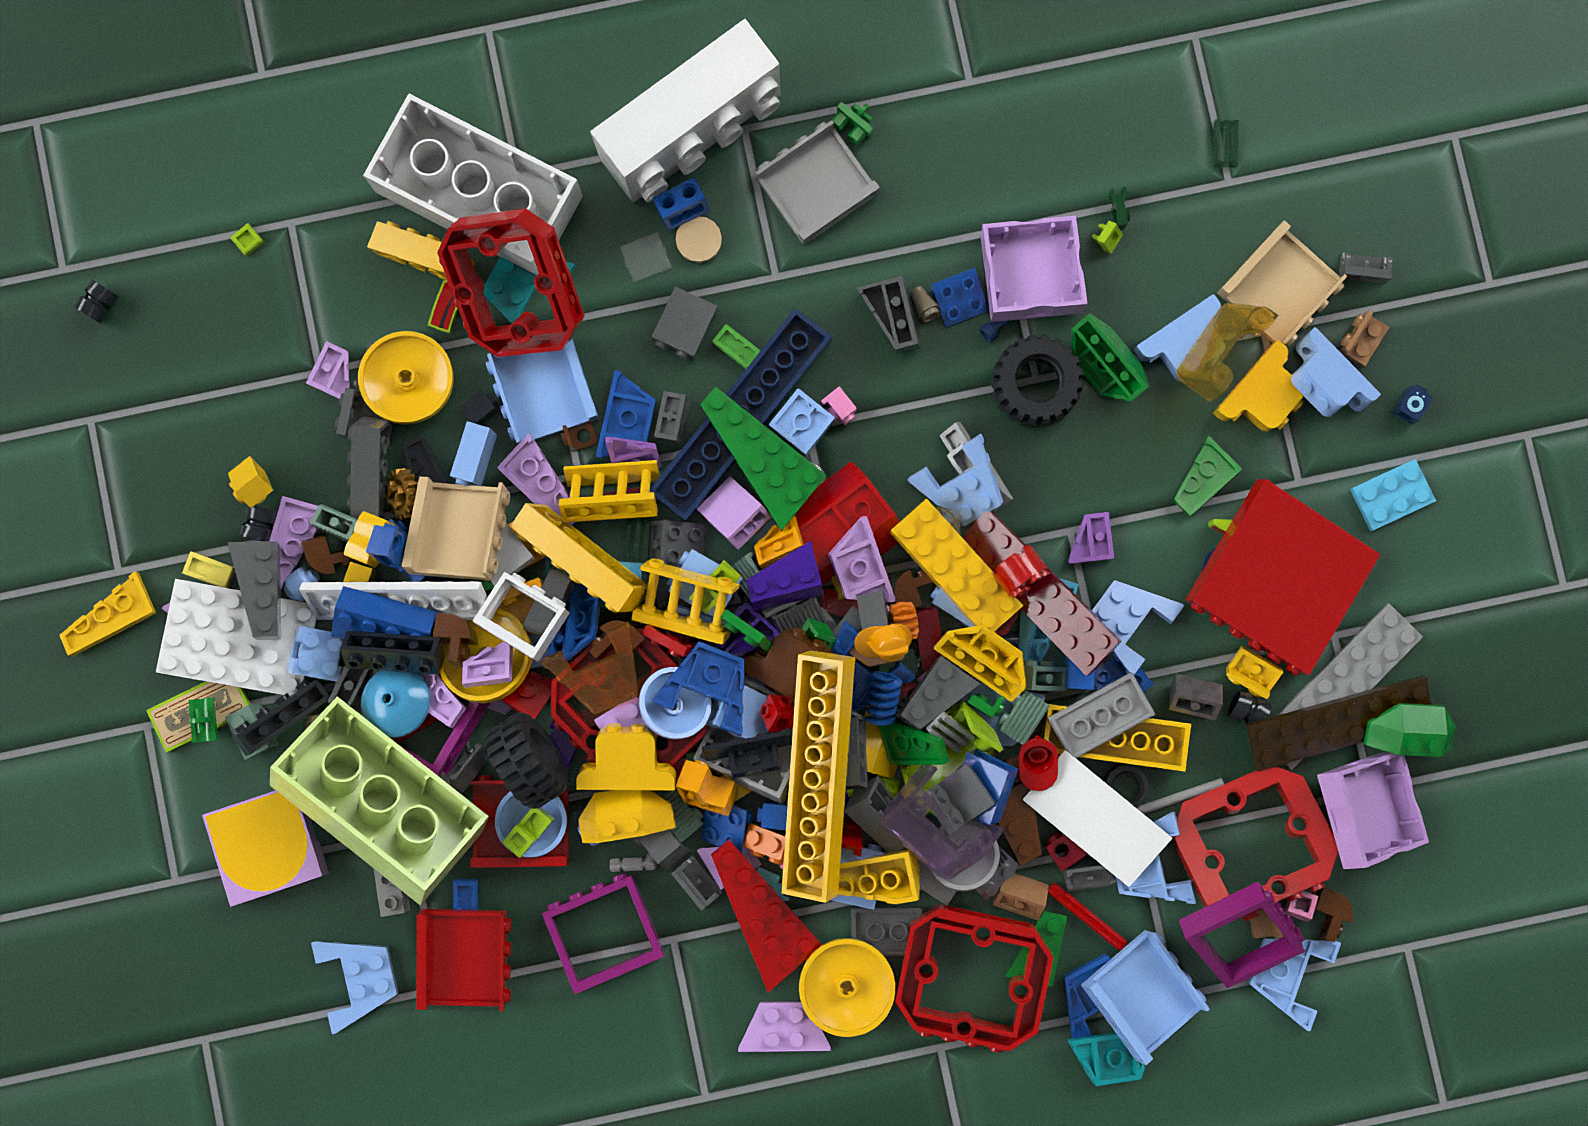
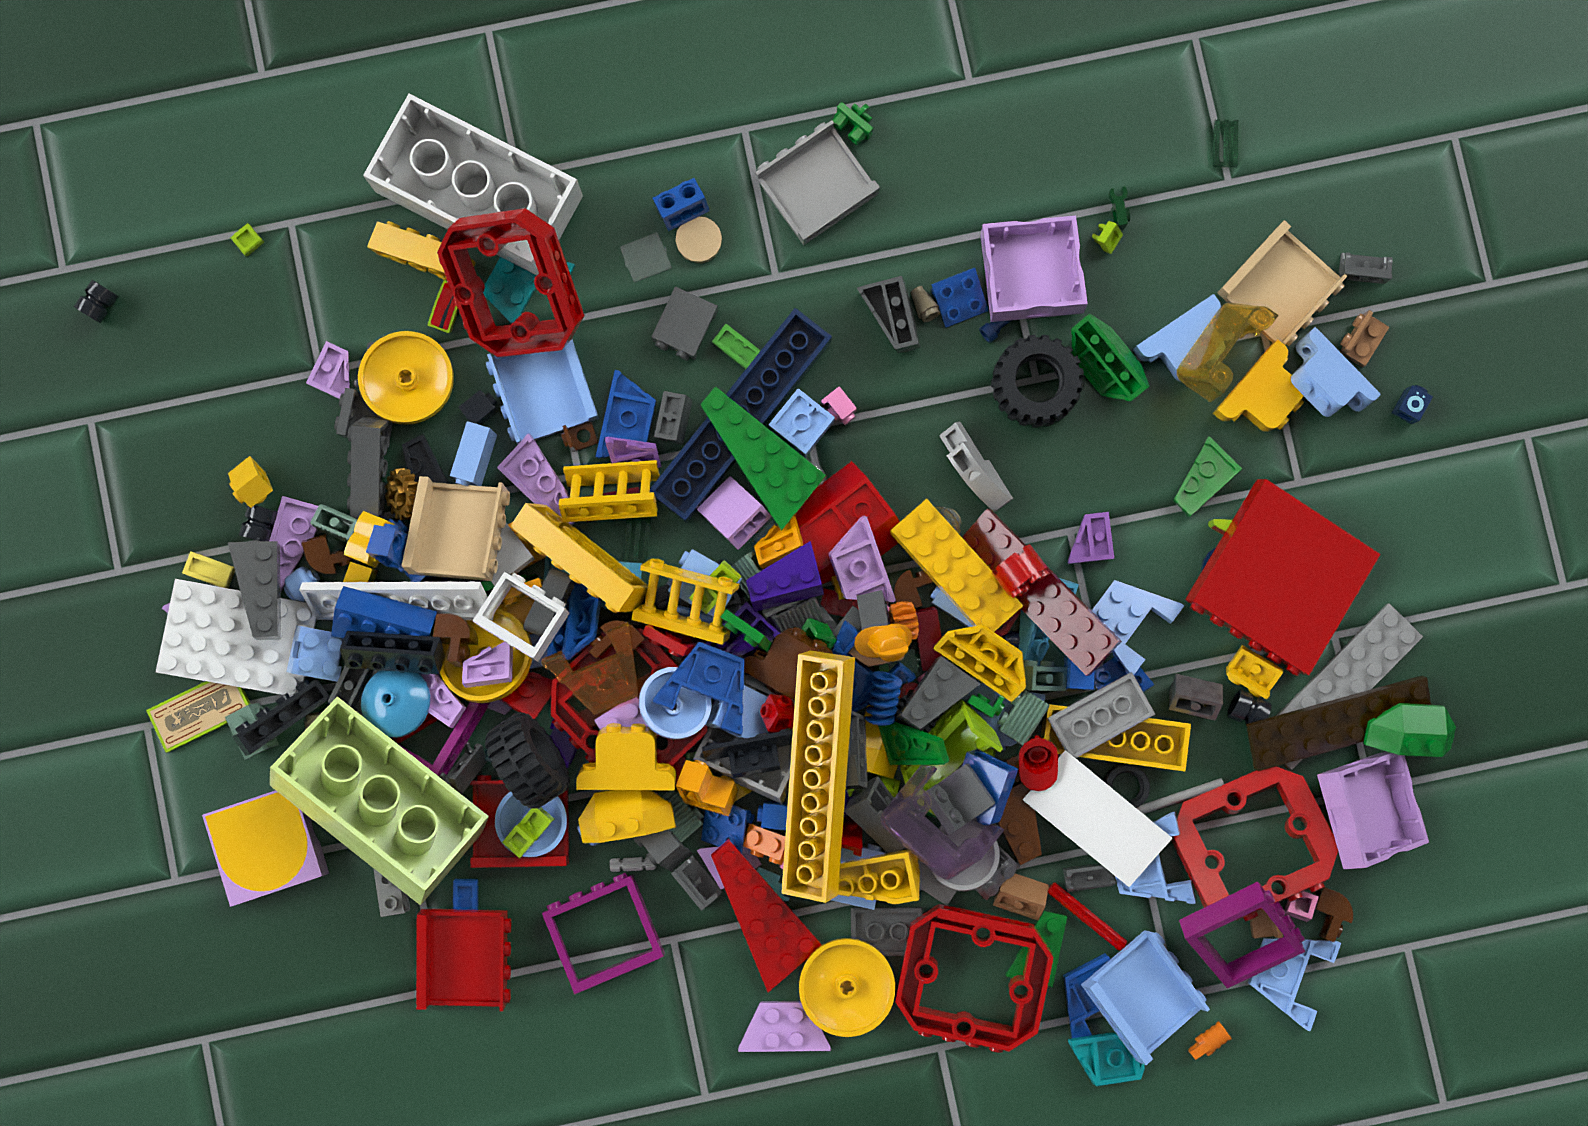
(116, 613): yellow wing -> none
(203, 720): green hips -> none
(367, 977): light blue wing -> none
(673, 538): dark grey bracket -> none
(689, 113): white brick -> none
(960, 740): light grey tile -> none
(968, 493): light blue wing -> none
(1072, 853): dark red brick -> none
(1209, 1041): none -> orange hinge
(1392, 495): medium azure plate -> none

